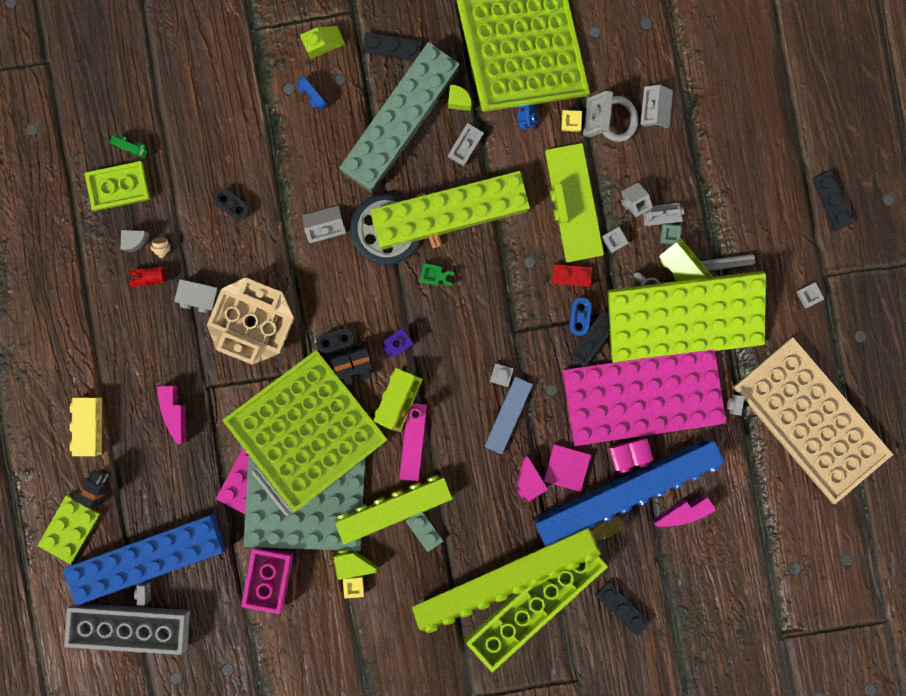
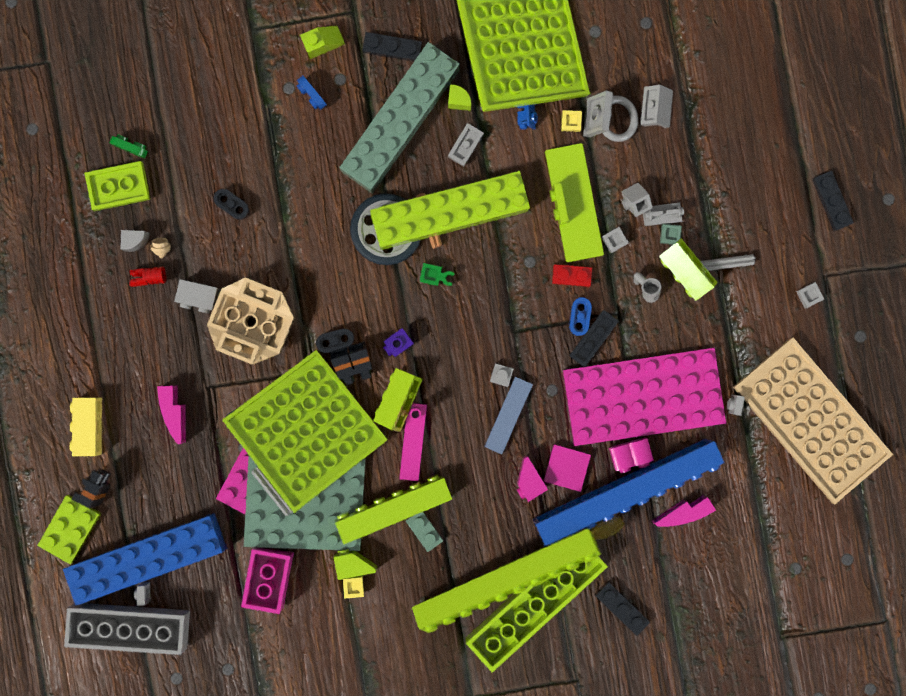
(323, 224): light grey panel -> none
(687, 316): lime plate -> none

